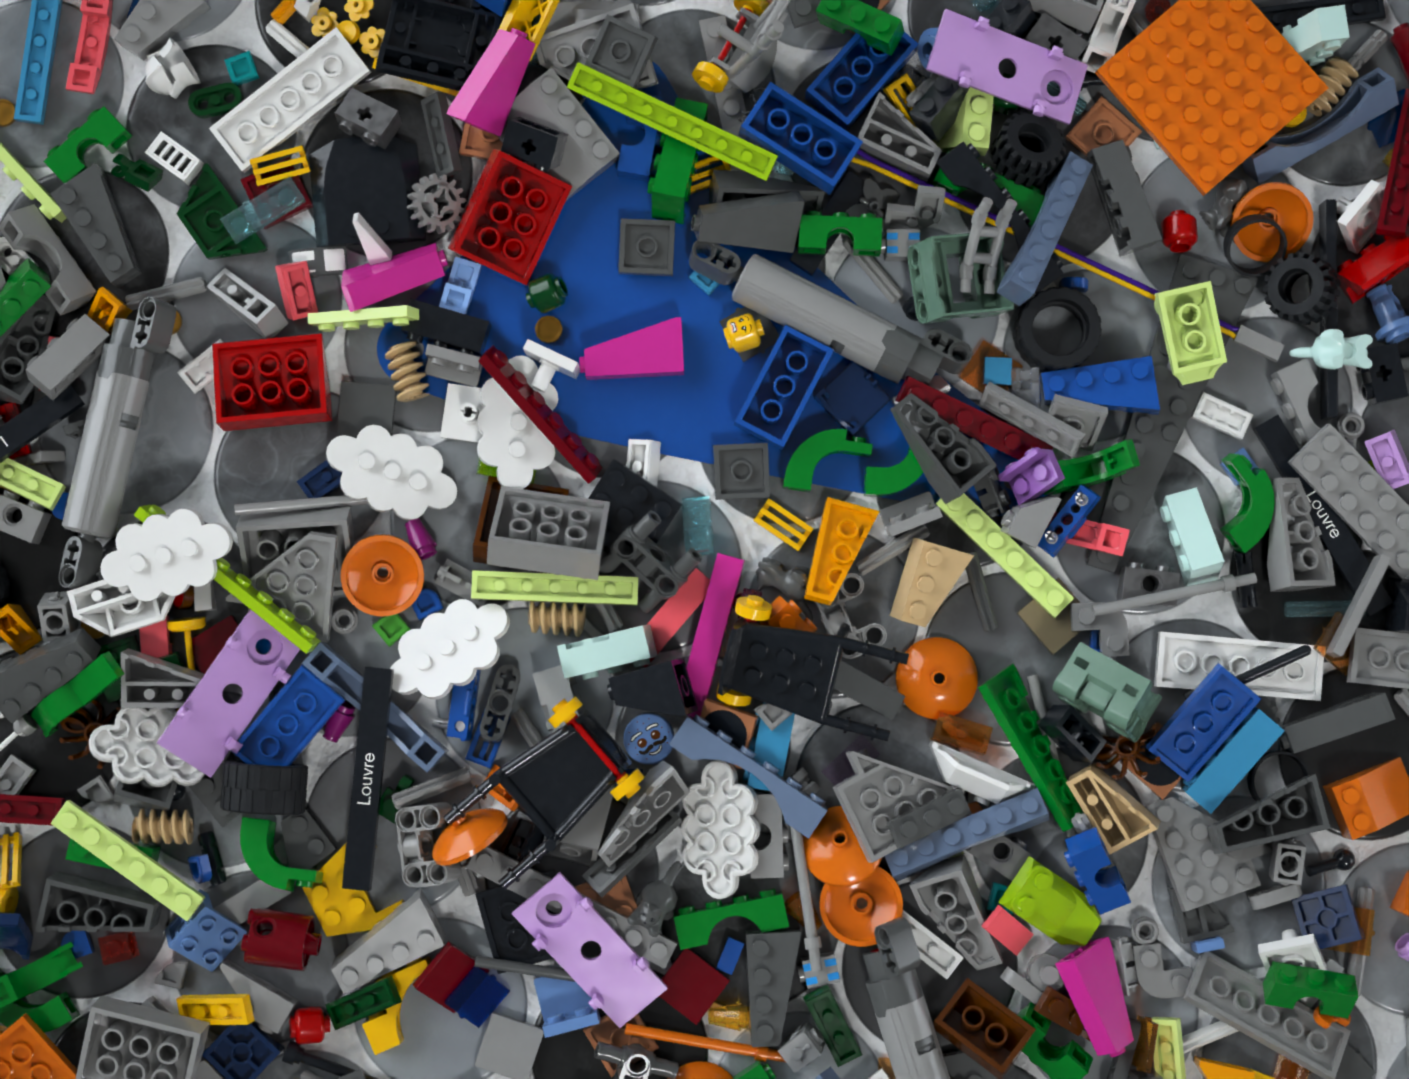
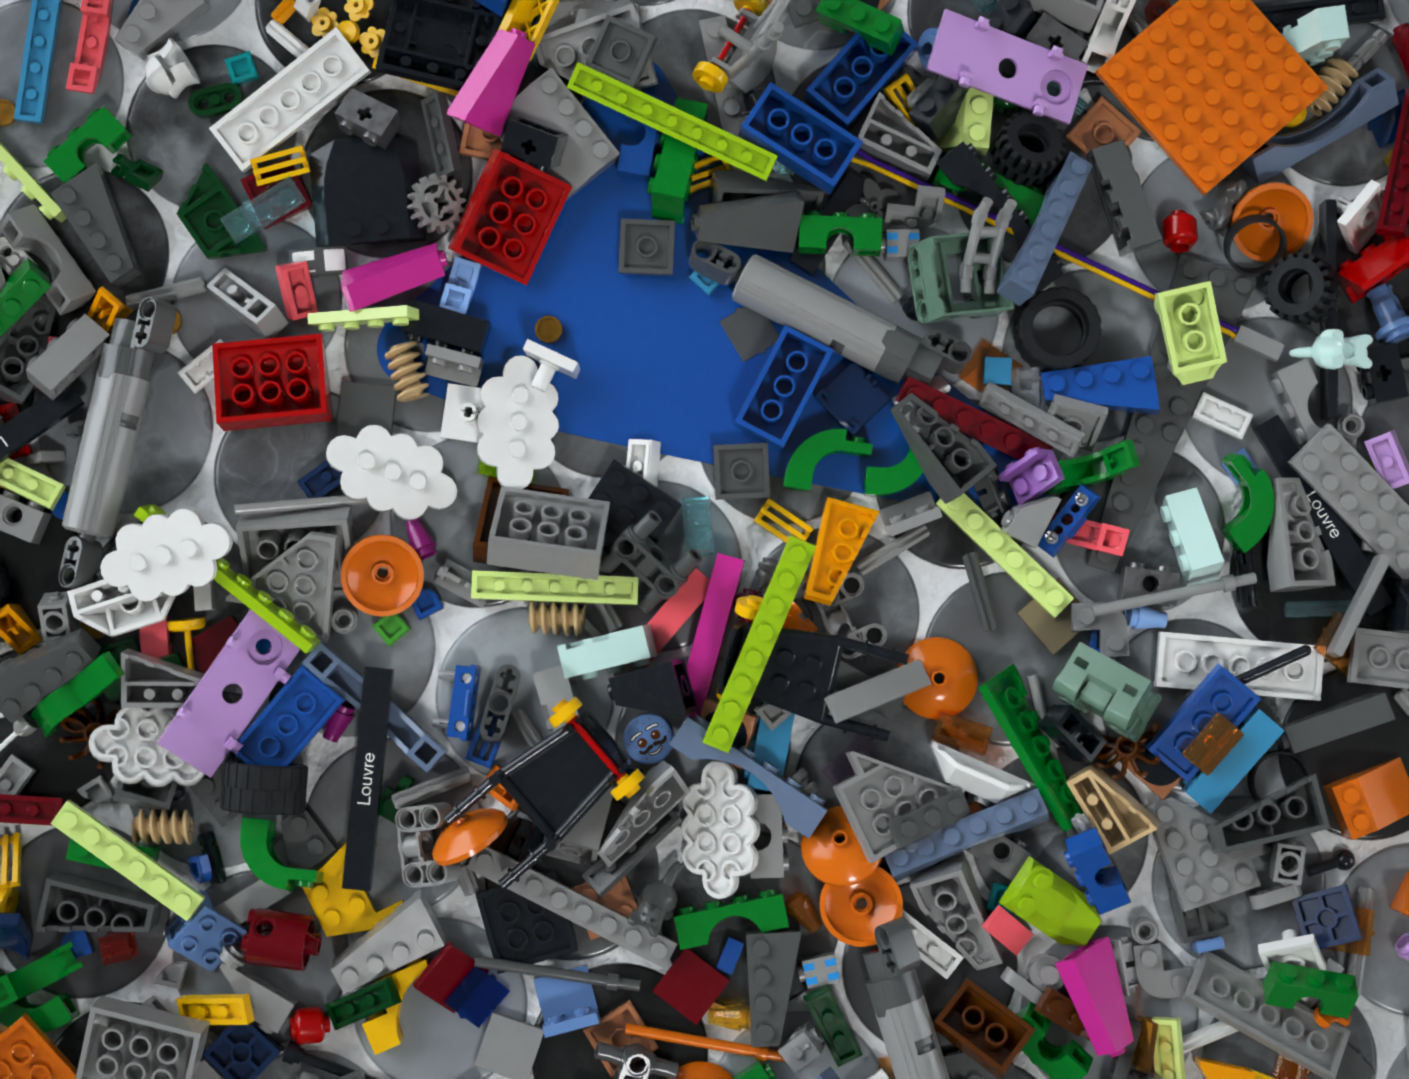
(184, 600): reddish brown tile -> none
(192, 168): white slope -> none
(232, 956): none -> light grey plate
(373, 245): white piece -> none
(449, 649): white plate -> none
(540, 414): dark red plate -> none
(546, 293): dark green head -> none
(617, 978): lavender piece -> none
(642, 353): dark pink slope -> none
(743, 333): yellow head -> none
(759, 643): none -> lime plate
(812, 941): light grey bar -> none
(877, 691): none -> light grey tile
(927, 580): tan wedge -> none
(1077, 283): blue tile -> none
(1145, 618): none -> light blue cone
(1213, 744): none -> clear orange slope

